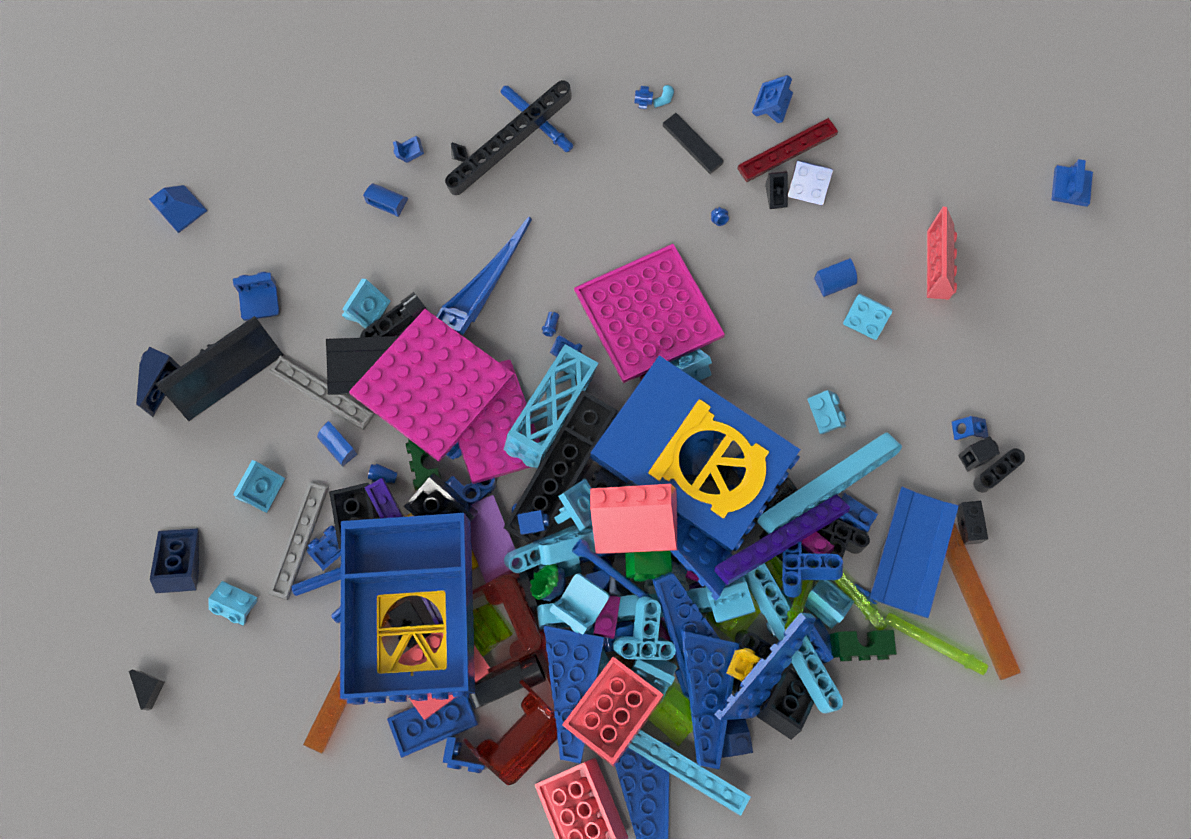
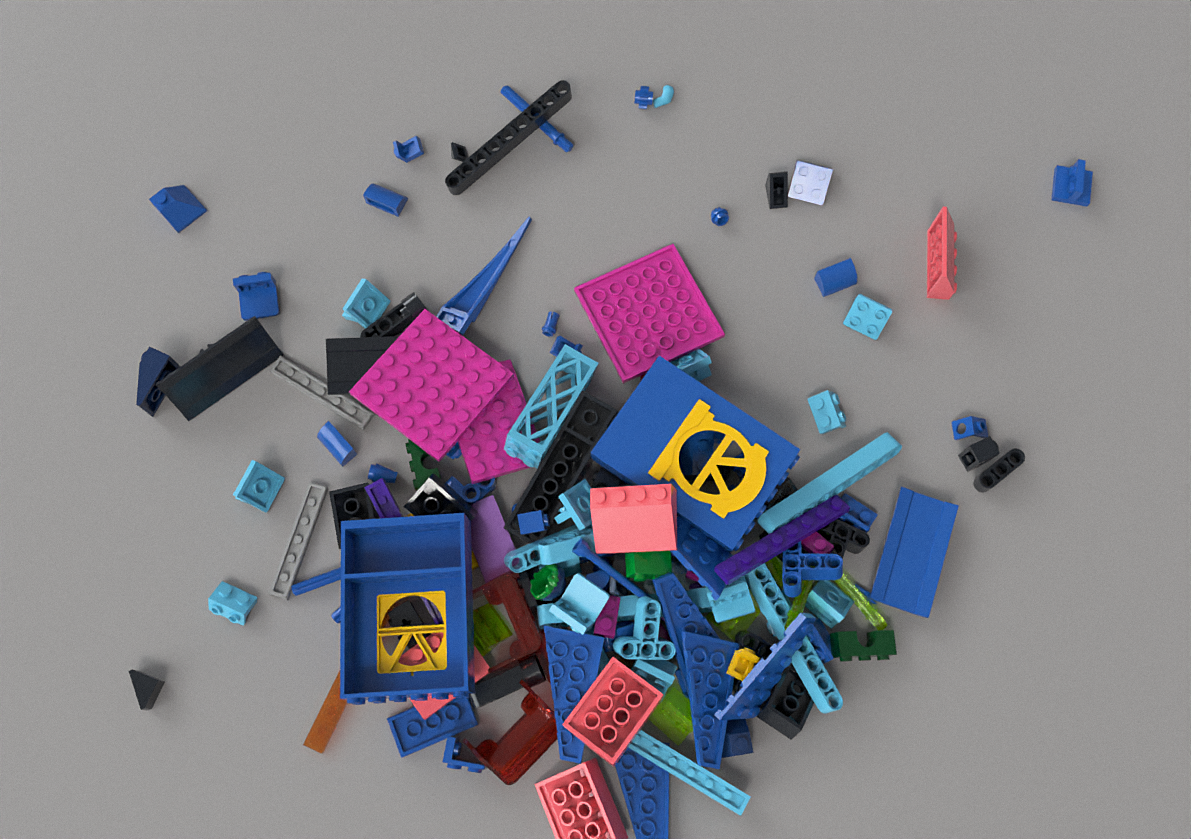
(175, 561): dark blue slope -> none
(325, 549): blue bracket -> none
(693, 143): black tile -> none
(774, 98): blue bracket -> none
(787, 150): dark red plate -> none
(937, 644): clear neon green axle -> none
(972, 522): black brick -> none
(980, 607): clear orange plate -> none

